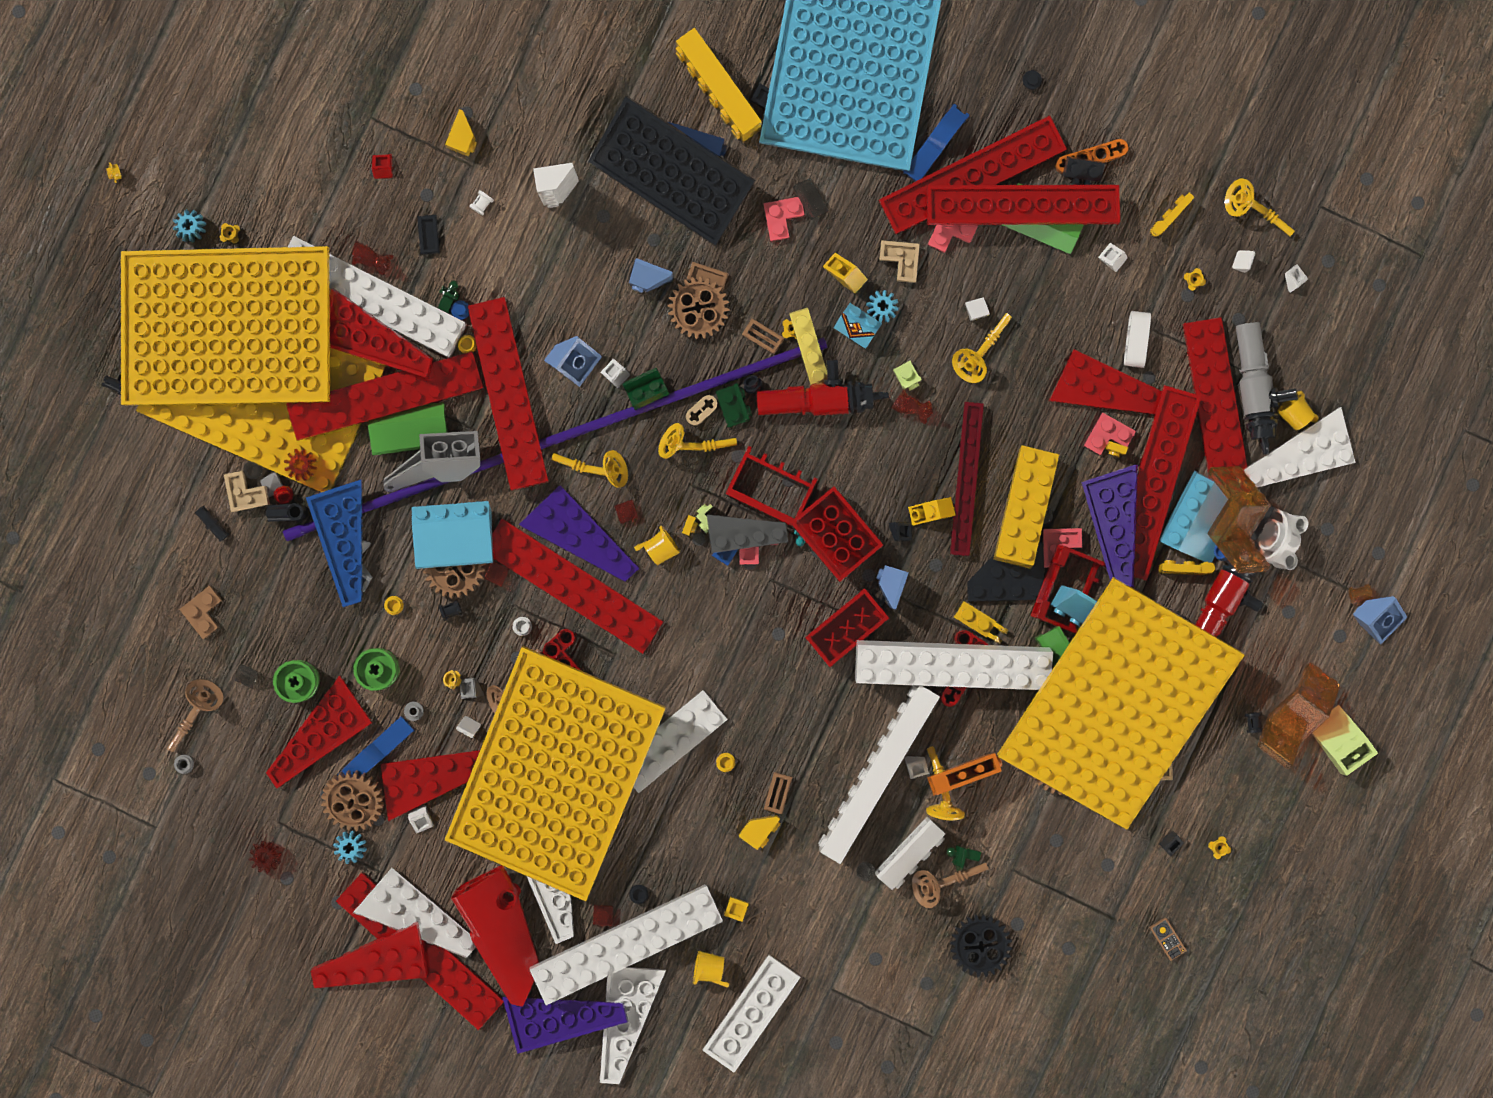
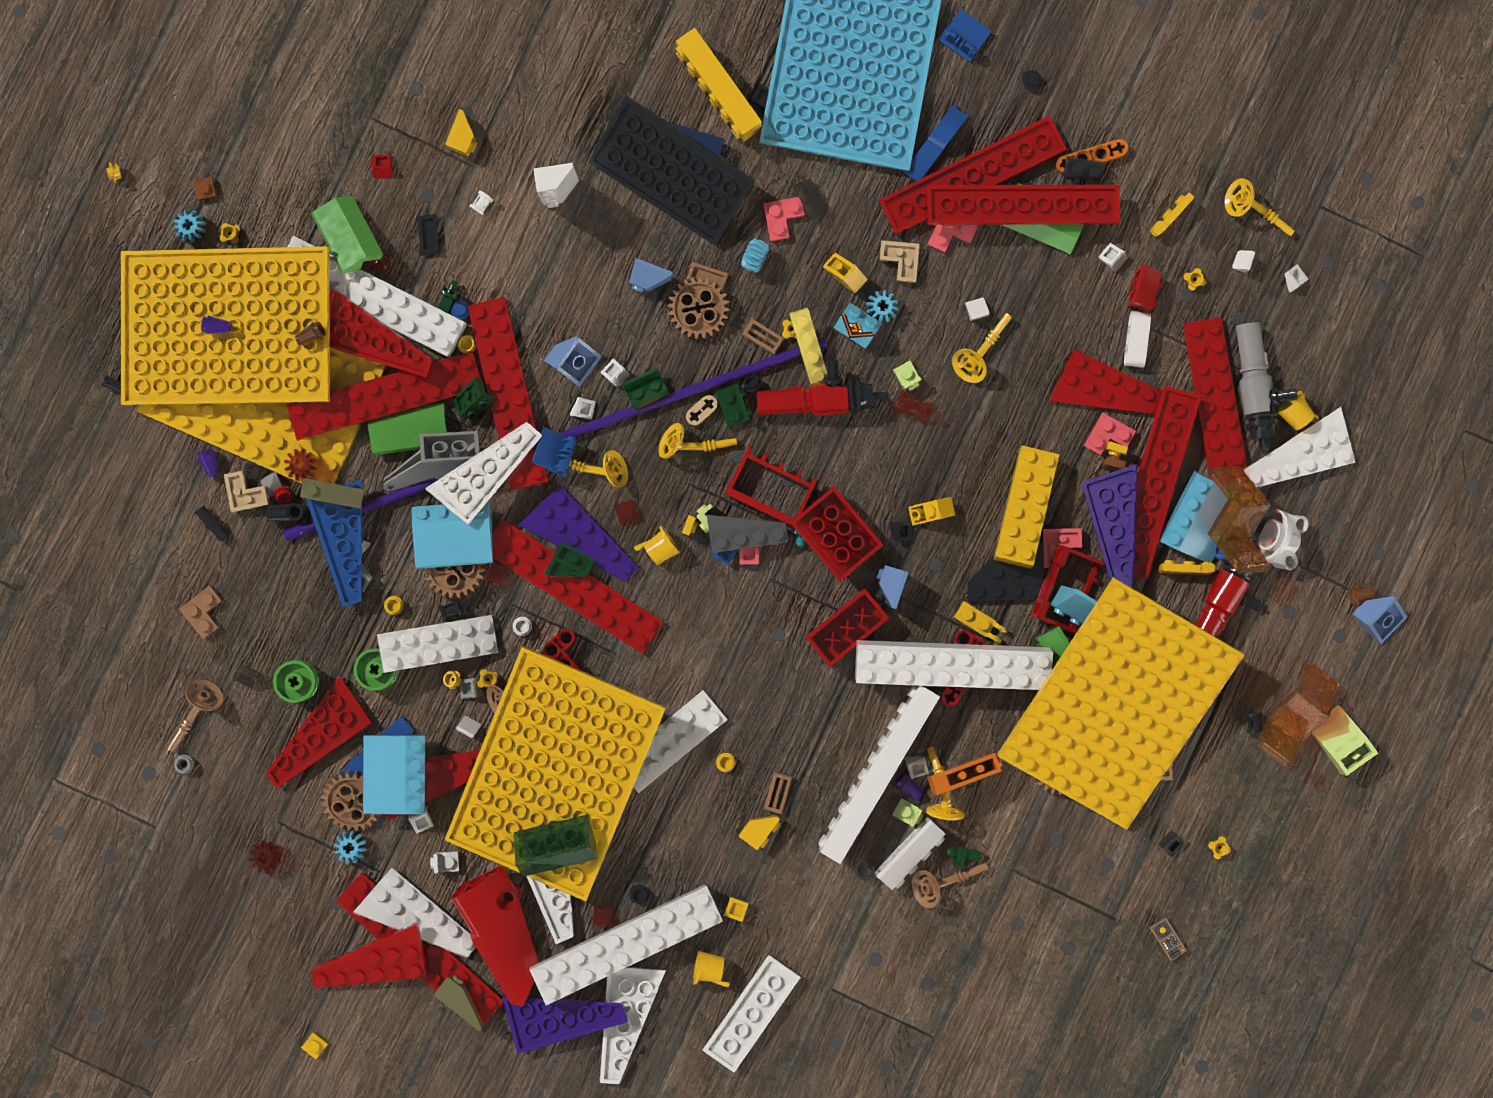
(205, 189): none -> dark orange plate
(209, 462): none -> dark purple cone
(214, 325): none -> dark purple cone
(311, 333): none -> reddish brown cone
(315, 1045): none -> yellow plate
(332, 493): none -> olive slope
(346, 233): none -> bright green slope
(393, 774): none -> medium azure slope
(418, 715): light grey plate -> none
(437, 643): none -> white plate
(445, 862): none -> white bracket
(457, 998): none -> olive slope
(472, 399): none -> dark green bracket
(476, 480): none -> white wing
(492, 678): none -> yellow plate
(554, 452): none -> blue hinge
(554, 845): none -> clear green slope
(569, 563): none -> dark green wing
(583, 408): none -> white slope
(755, 255): none -> medium azure gear
(907, 786): none -> dark purple cone
(908, 812): none -> yellowish green bracket
(965, 35): none -> blue hinge
(966, 478): dark red plate -> none
(978, 927): black gear -> none
(1113, 463): none -> dark orange plate
(1144, 288): none -> red slope

